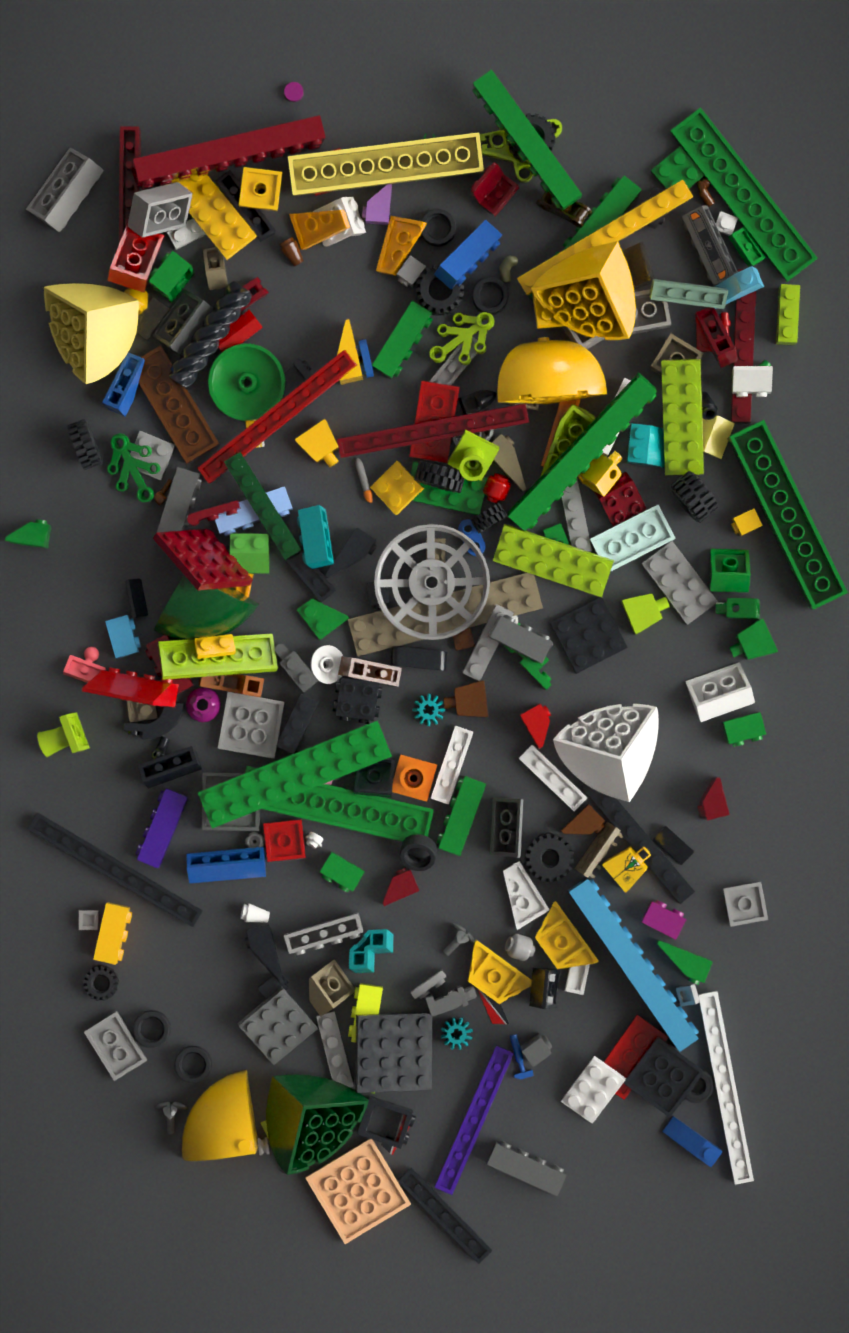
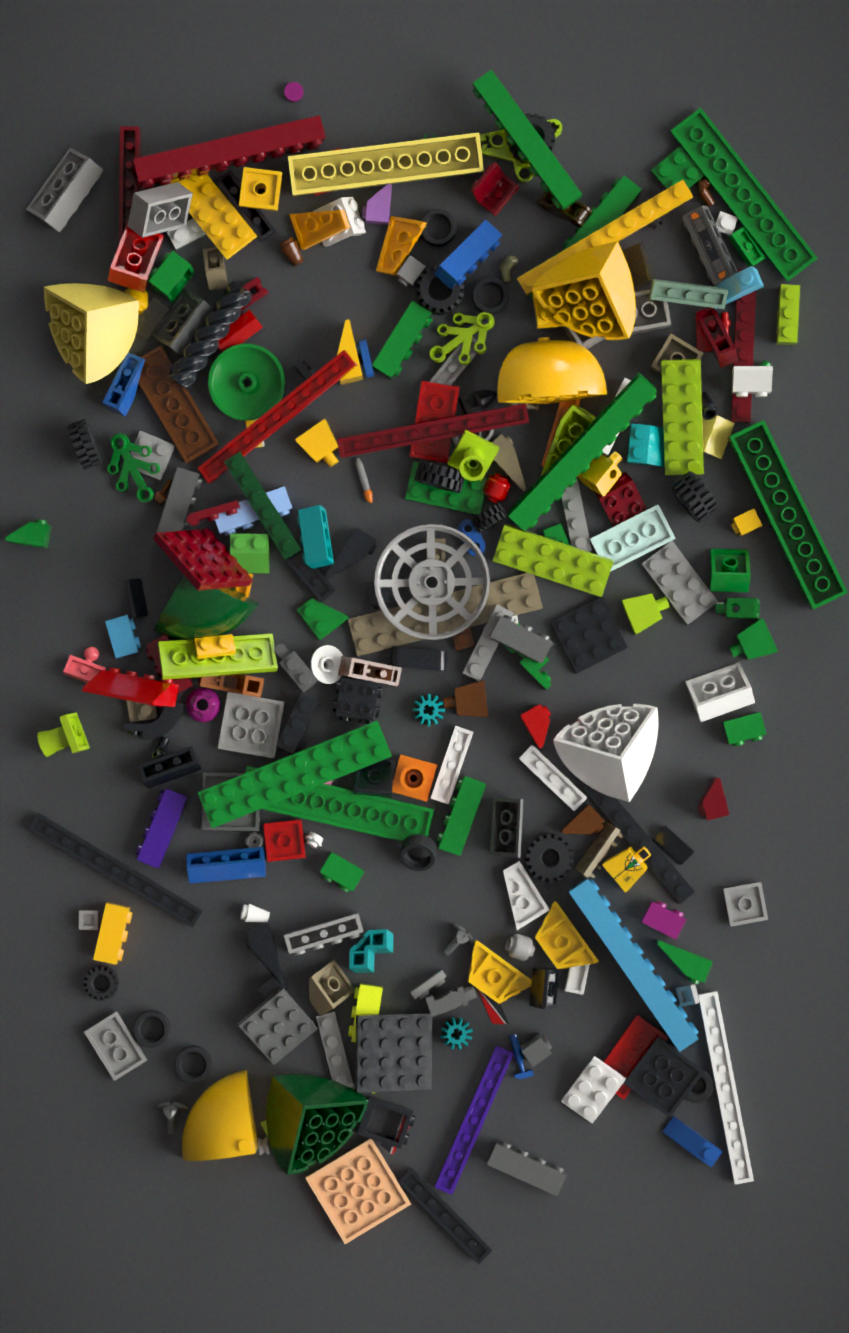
(396, 488): yellow plate -> none
(401, 886): dark red slope -> none

